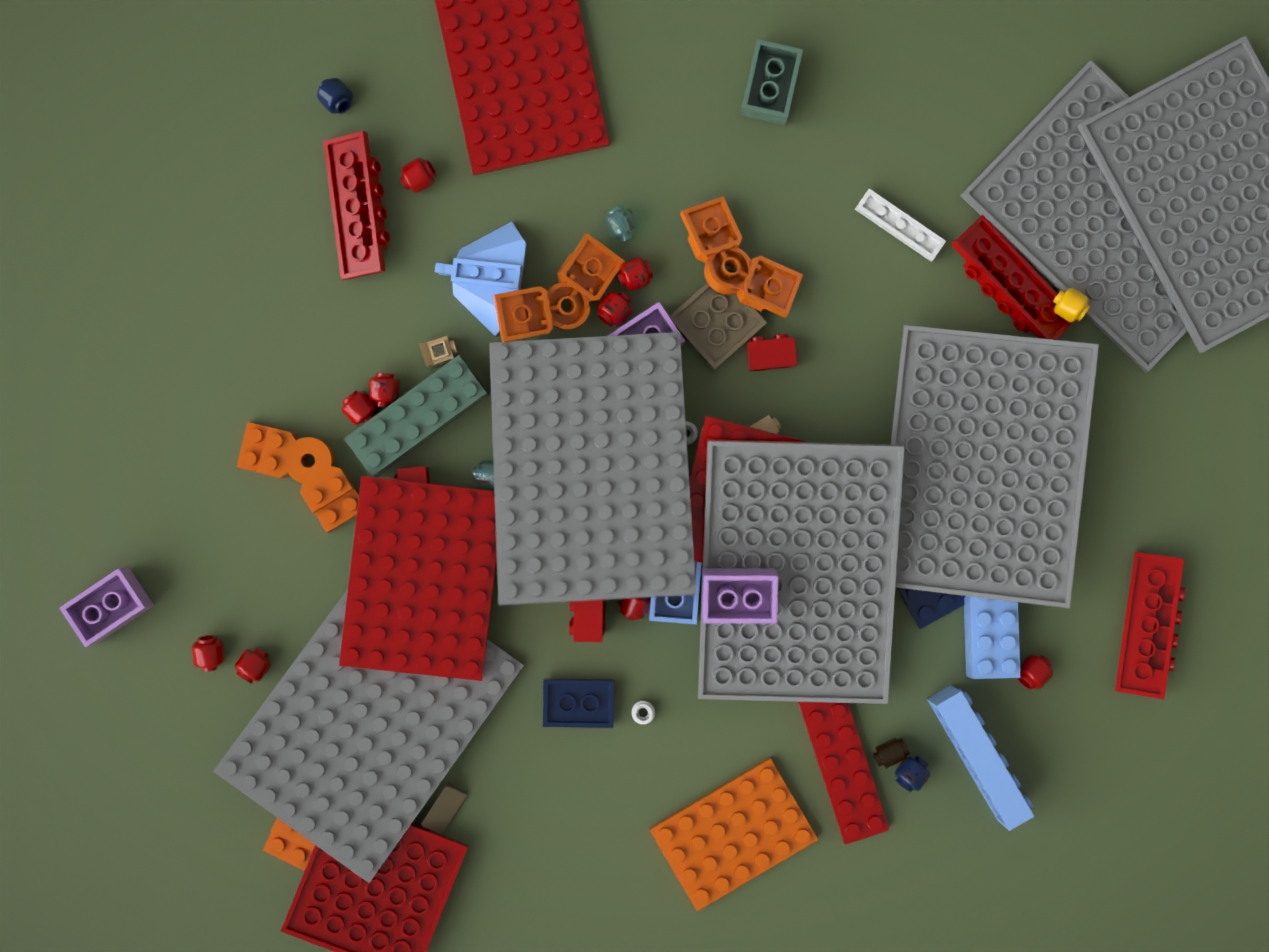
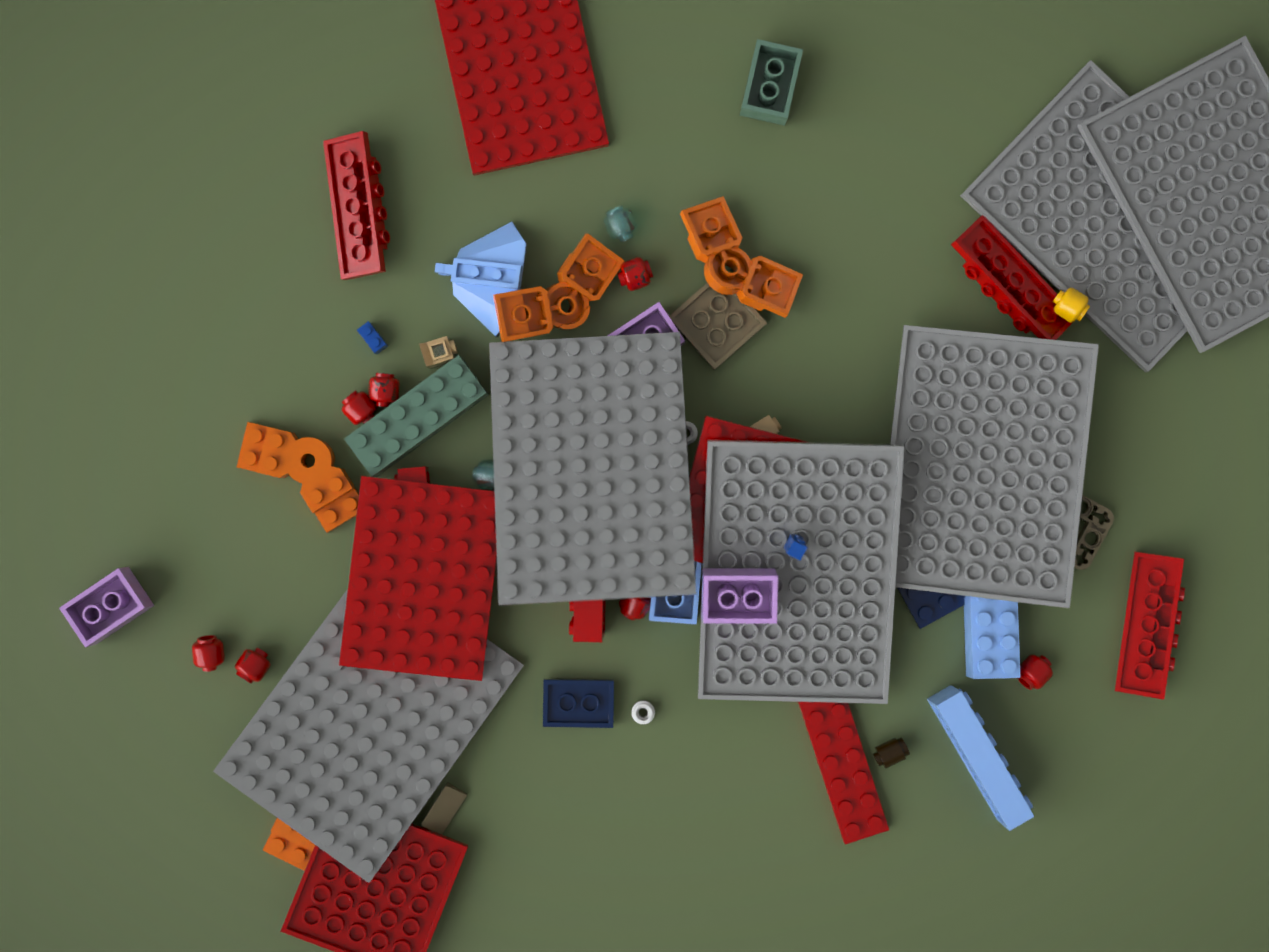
(335, 96): dark blue head -> none
(372, 337): none -> blue piece
(418, 175): red head -> none
(614, 309): red head -> none
(733, 834): orange plate -> none
(771, 354): red brick -> none
(795, 546): none -> blue piece
(900, 225): white plate -> none
(912, 773): dark blue head -> none
(1092, 525): none -> dark tan beam

